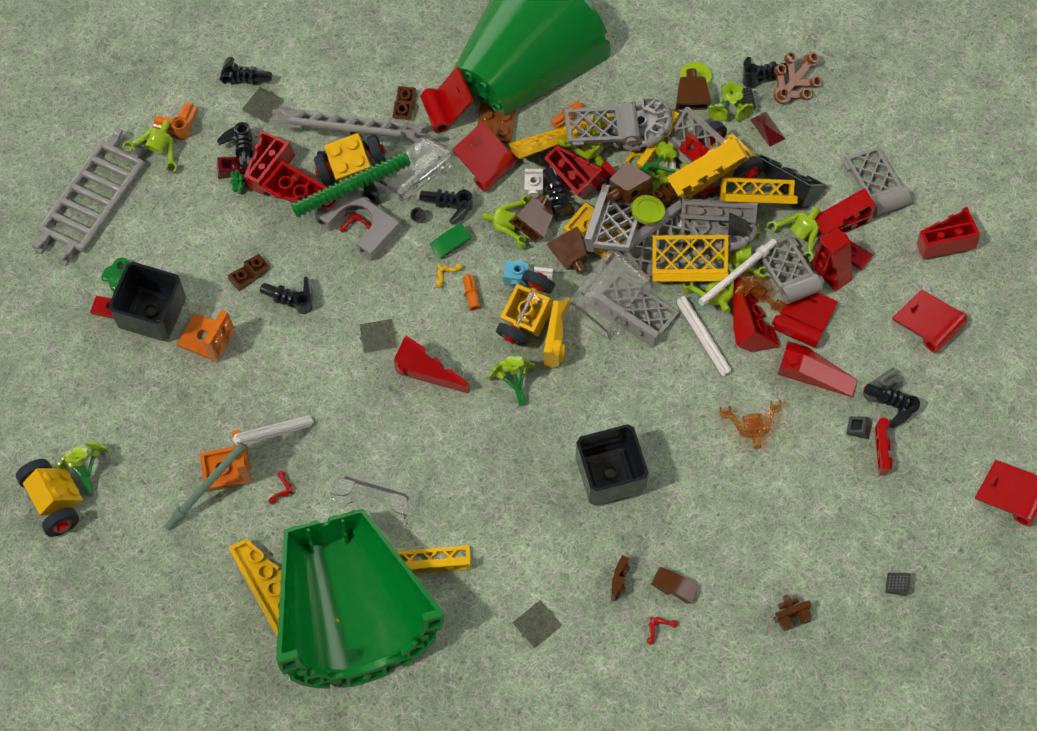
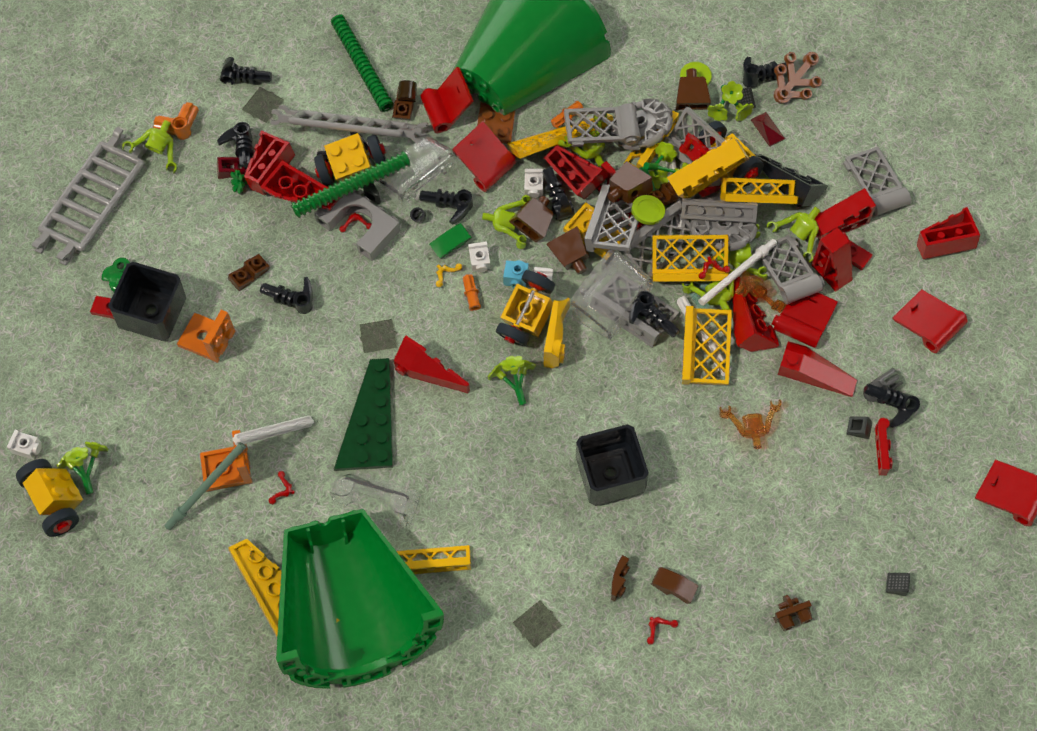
(17, 446): none -> white brick
(362, 63): none -> green piece
(369, 431): none -> dark green wing
(407, 91): none -> dark brown brick
(479, 257): none -> white brick
(644, 307): none -> black piece
(690, 341): none -> yellow fence
(702, 275): none -> red piece
(737, 225): pearl dark grey slope -> none

